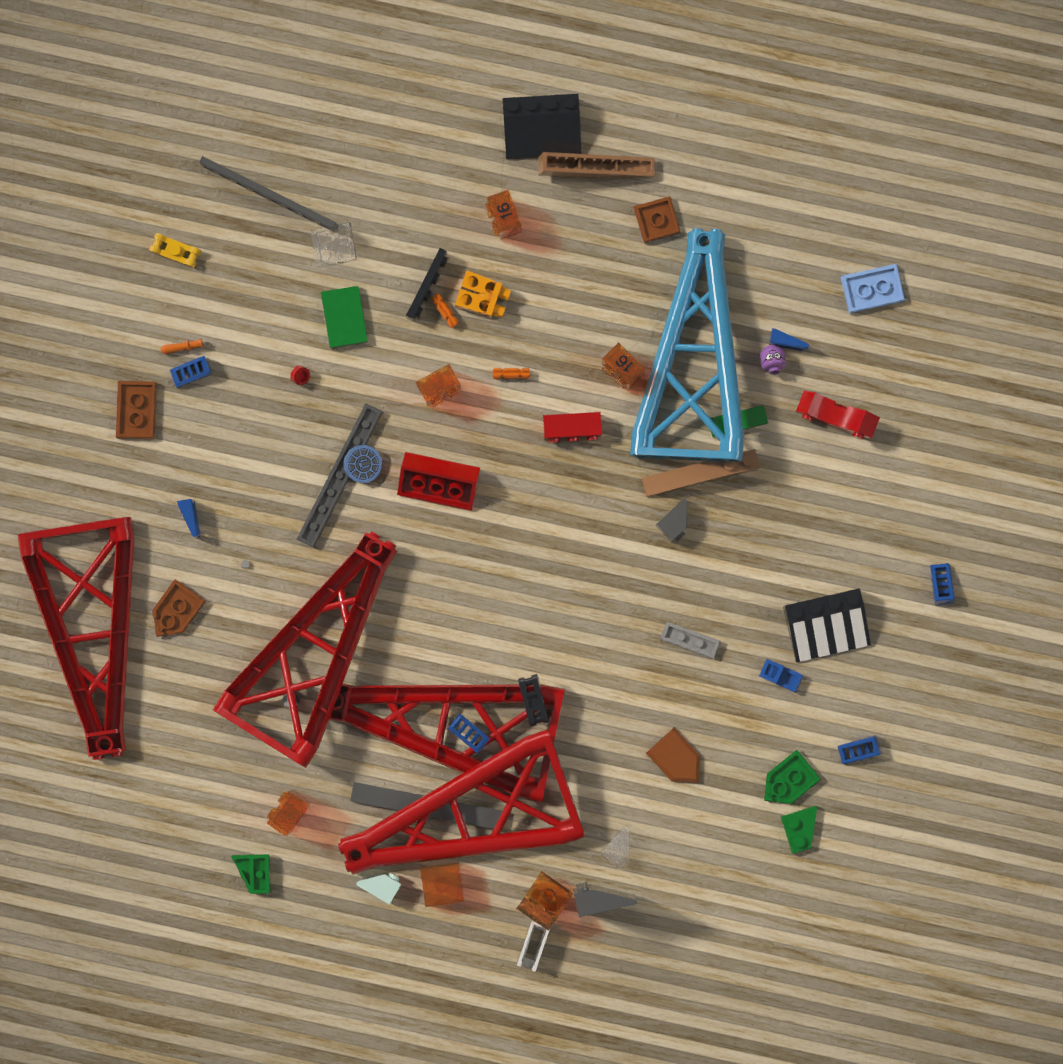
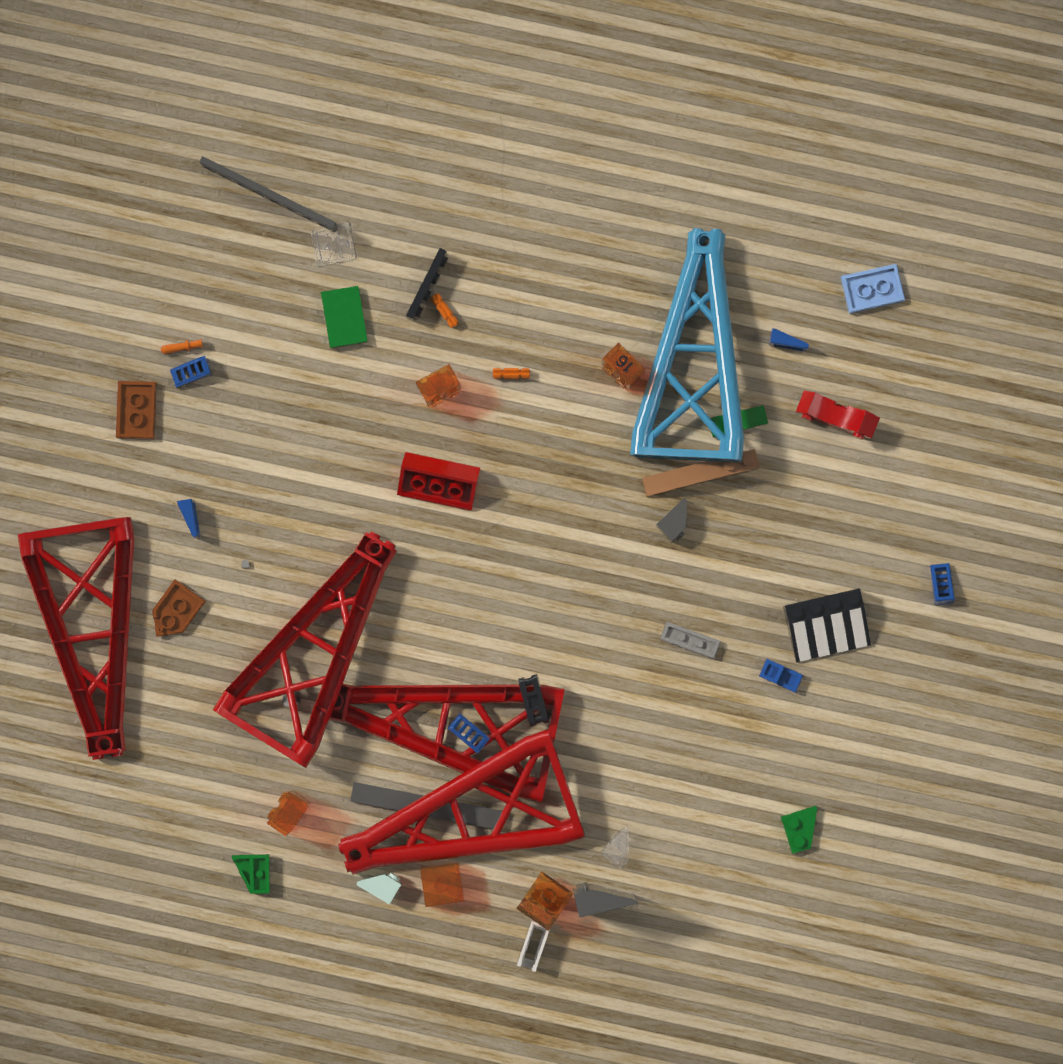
(175, 250): yellow plate -> none
(300, 375): red tile -> none
(337, 478): dark grey tile -> none
(362, 463): tile -> none
(486, 295): light orange hips -> none
(504, 215): clear orange brick -> none
(541, 125): black slope -> none
(572, 427): red brick -> none
(594, 166): medium nougat slope -> none
(657, 219): dark orange tile -> none
(676, 758): dark orange tile -> none
(773, 359): medium lavender head -> none
(790, 779): green tile -> none
(875, 744): blue slope -> none

